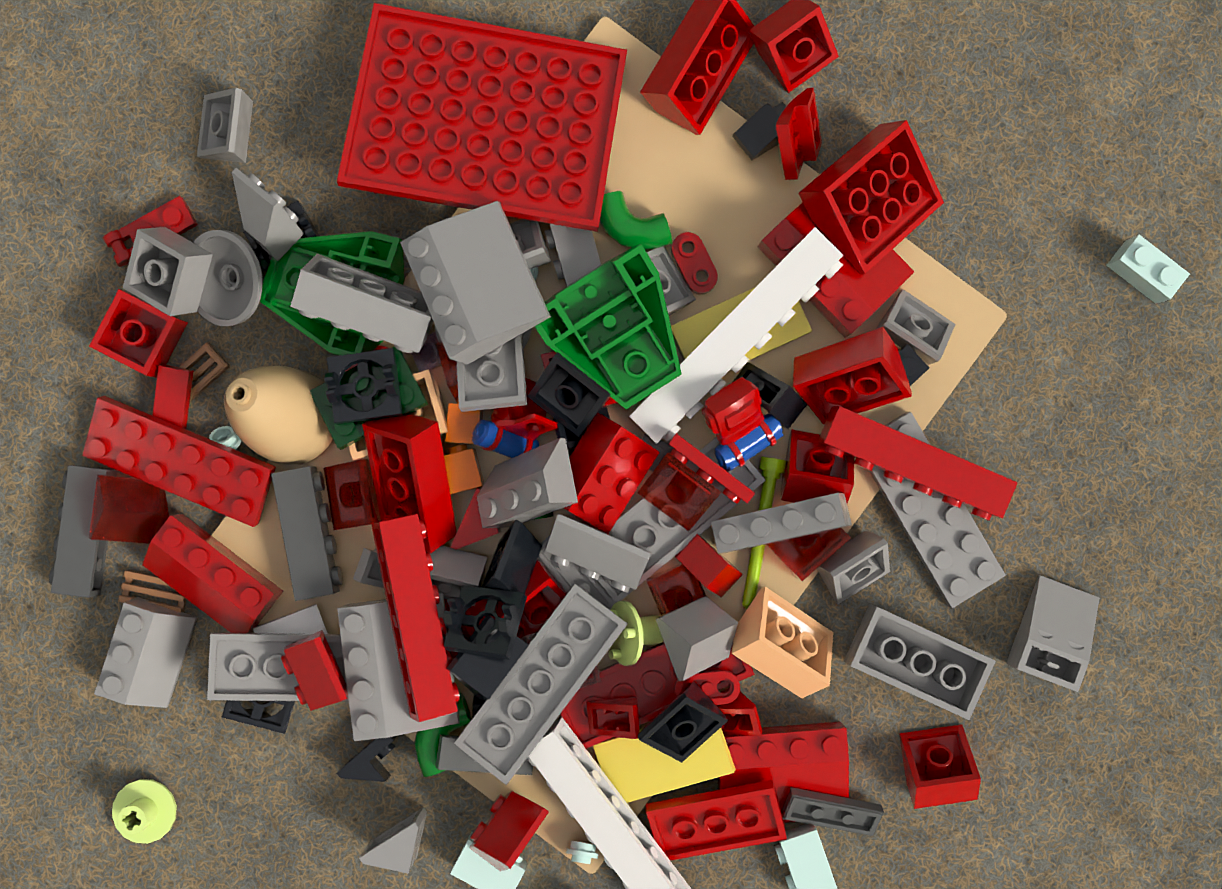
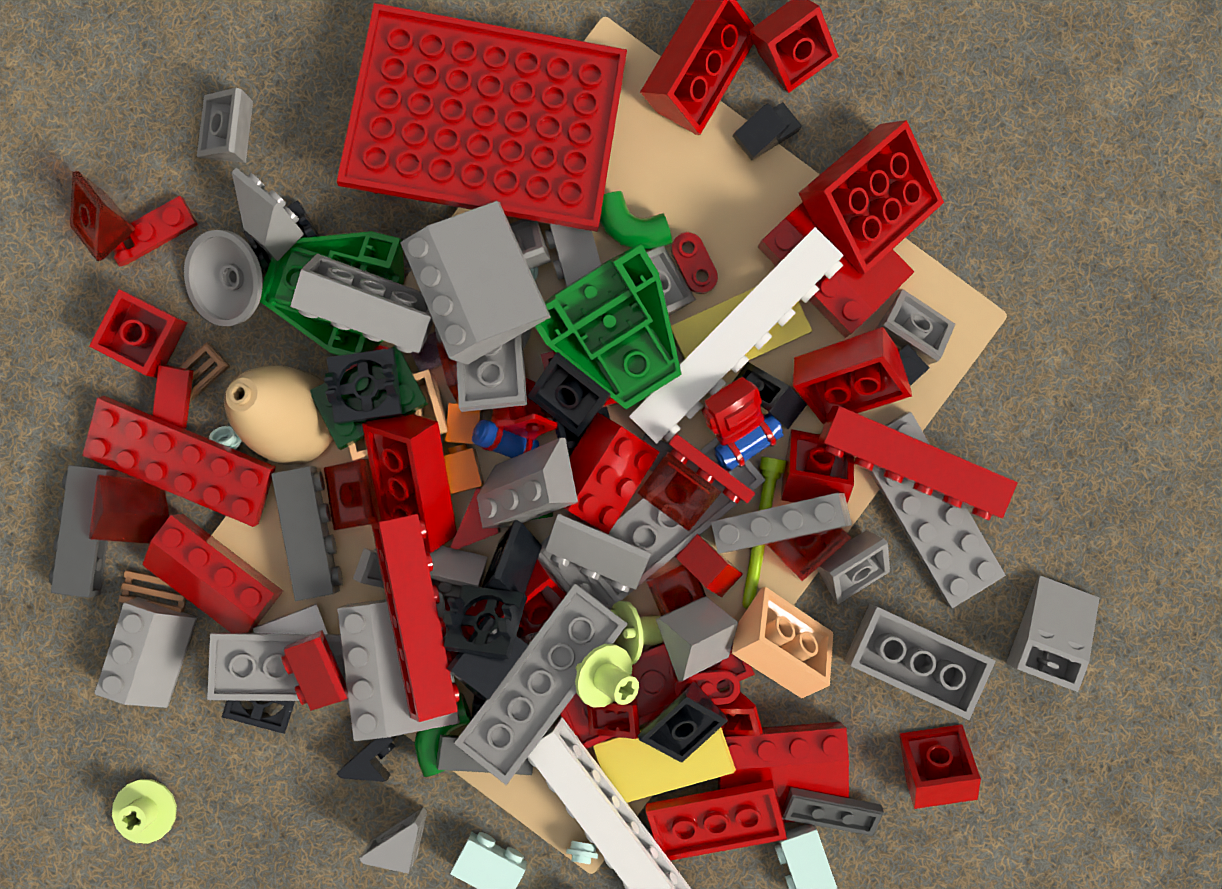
(96, 218): none -> clear red slope
(167, 271): light grey brick -> none
(507, 830): red slope -> none
(606, 677): none -> yellowish green piece
(799, 133): red slope -> none
(1148, 269): light aqua brick -> none

